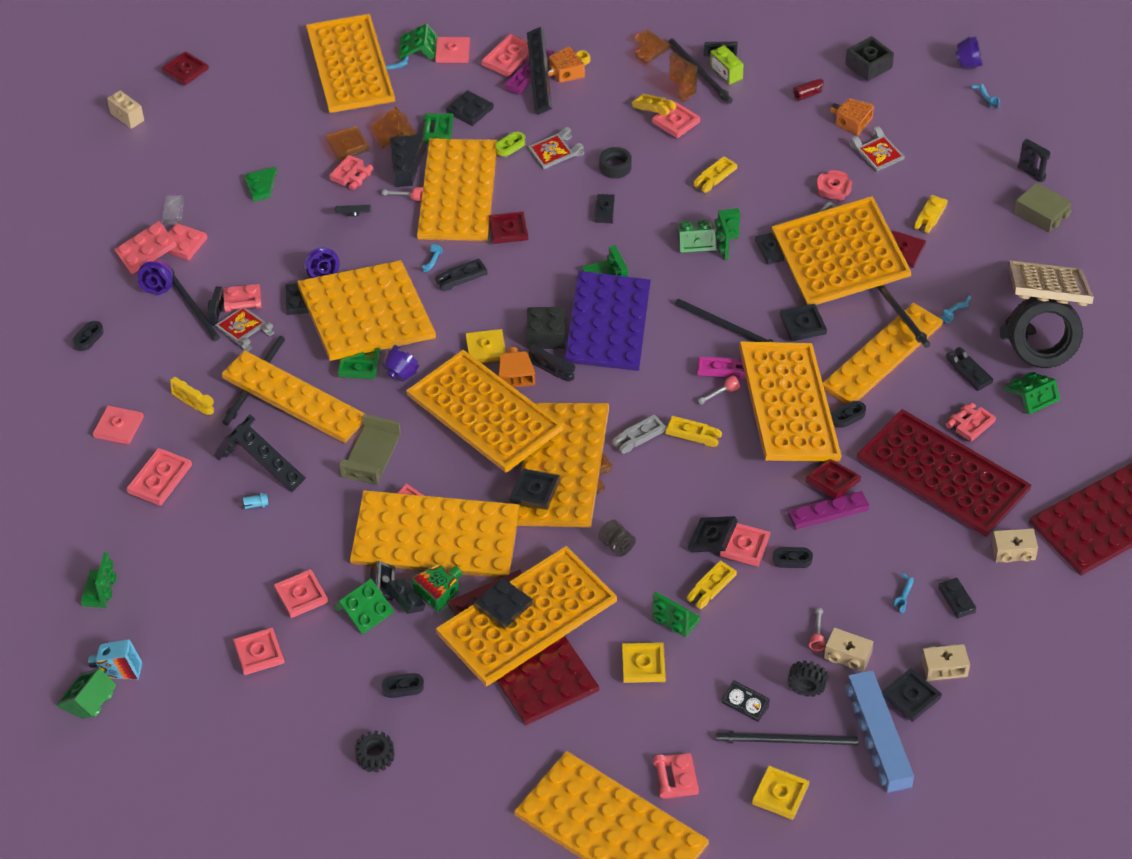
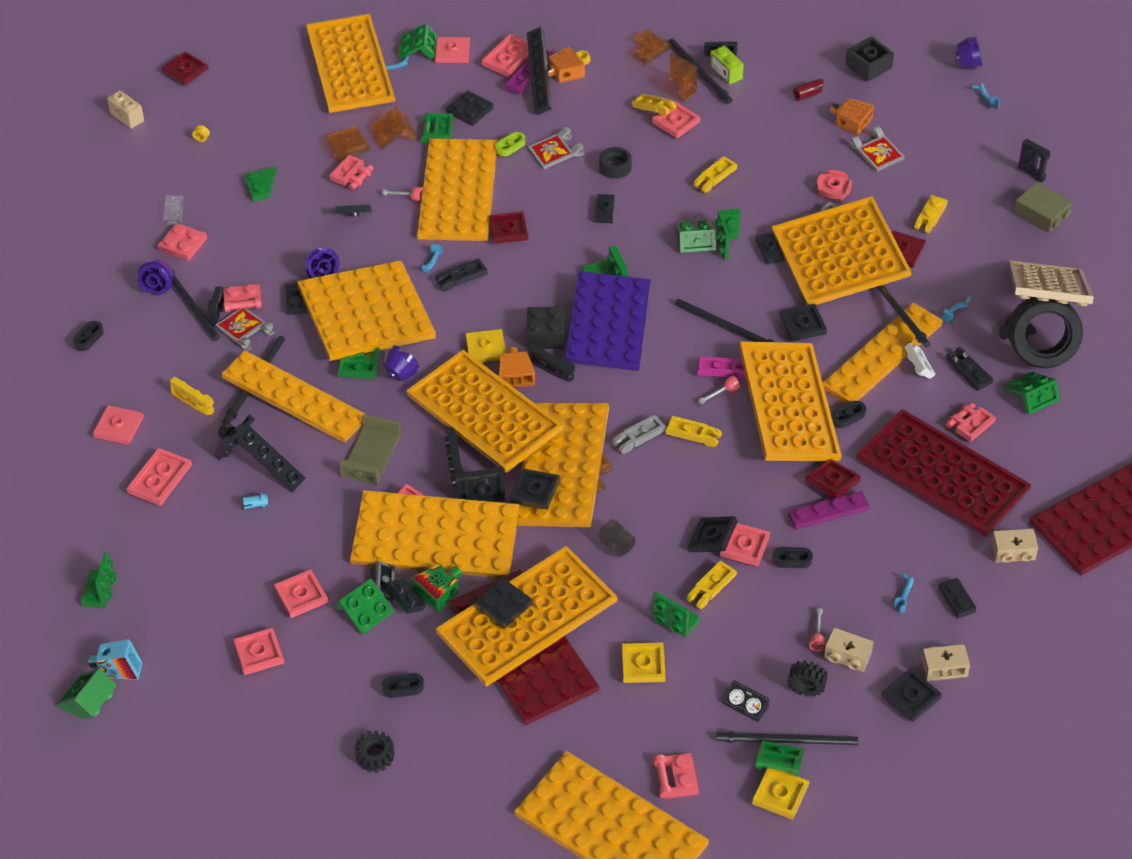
(145, 247): coral plate -> none
(200, 133): none -> yellow bush
(225, 430): none -> black bush
(406, 158): black wedge -> none
(473, 485): none -> black bracket
(780, 757): none -> green plate
(879, 732): medium blue brick -> none
(920, 361): none -> white plate

